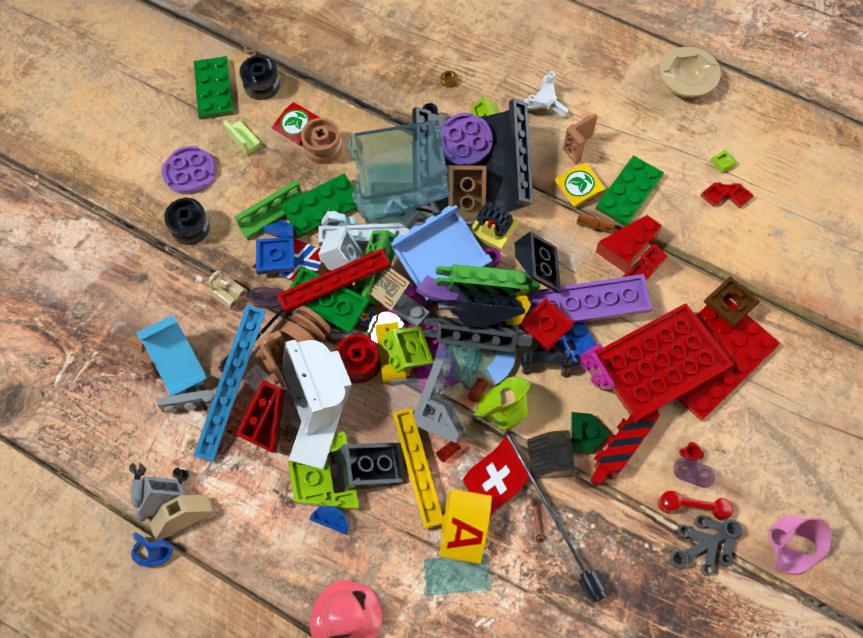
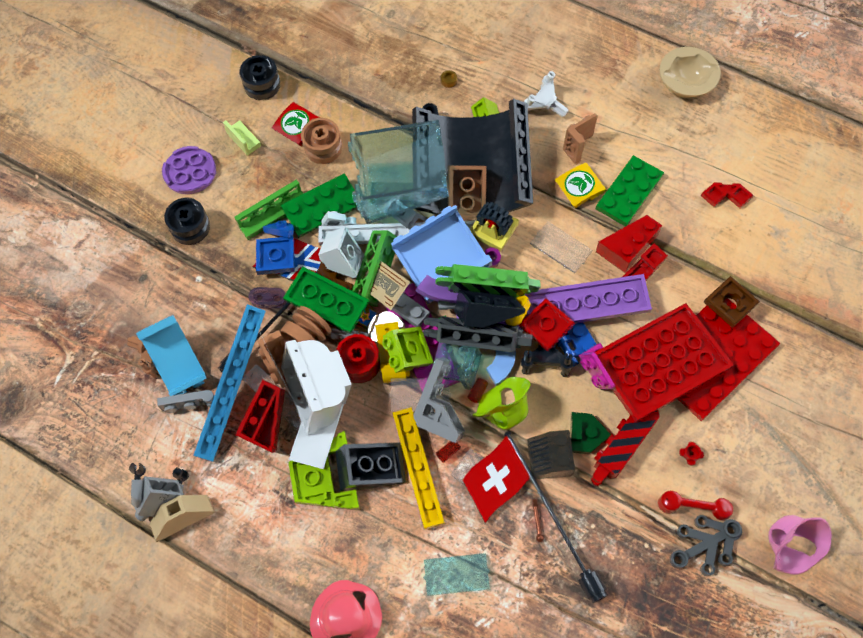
(158, 551): blue piece -> none
(213, 87): green plate -> none
(225, 290): tan piece -> none
(331, 518): blue plate -> none
(333, 280): red tile -> none
(465, 526): yellow slope -> none
(466, 139): medium lavender tile -> none
(539, 260): black slope -> none
(595, 222): dark orange pin -> none
(693, 472): clear purple plate -> none
(723, 161): lime tile -> none

